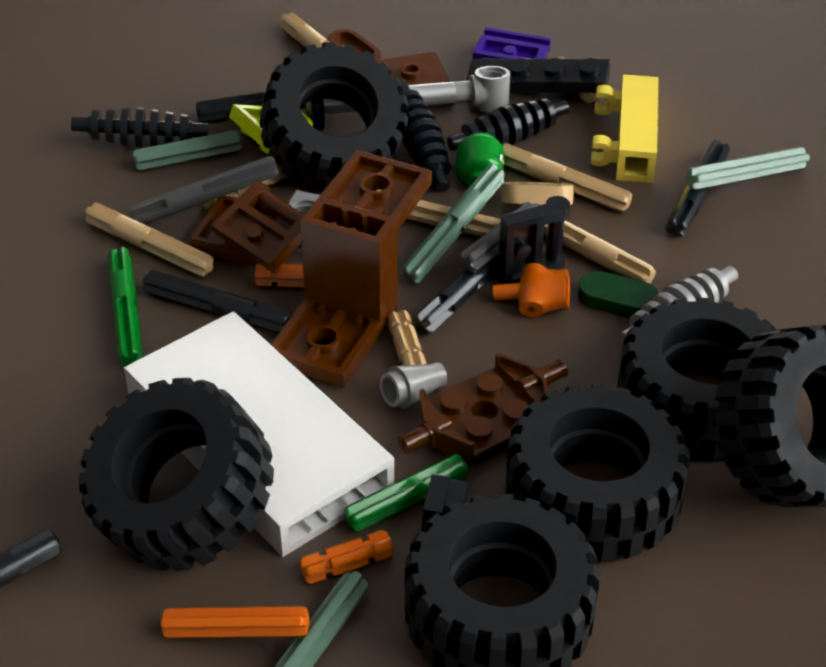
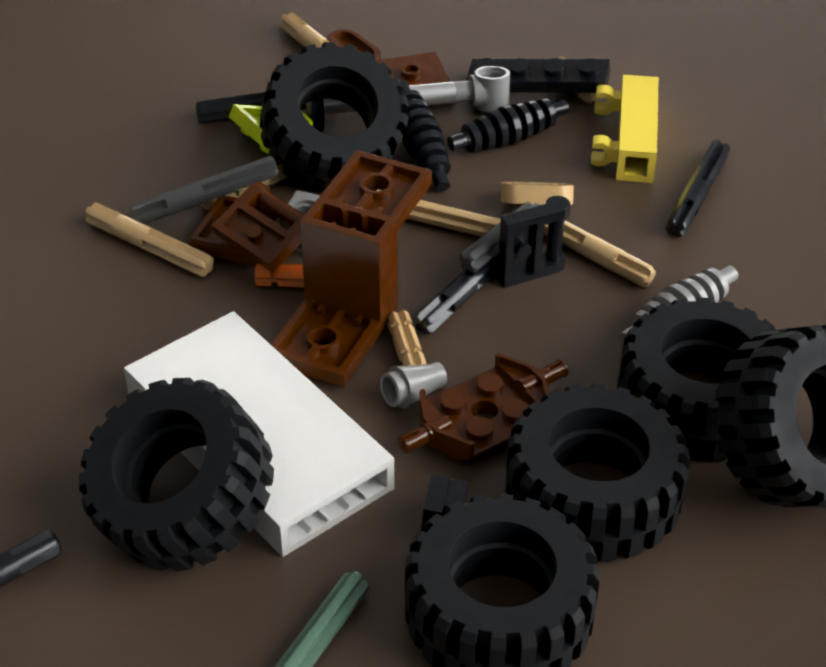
(124, 306): green axle -> none
(140, 126): black piece -> none
(187, 150): sand green axle -> none
(215, 300): black axle -> none
(235, 622): orange axle -> none
(346, 556): orange axle -> none
(401, 493): green axle -> none
(453, 224): sand green axle -> none
(475, 154): green head -> none
(511, 45): dark purple plate -> none
(538, 290): orange piece -> none
(553, 172): tan axle -> none
(614, 293): dark green tile -> none
(746, 168): axle -> none

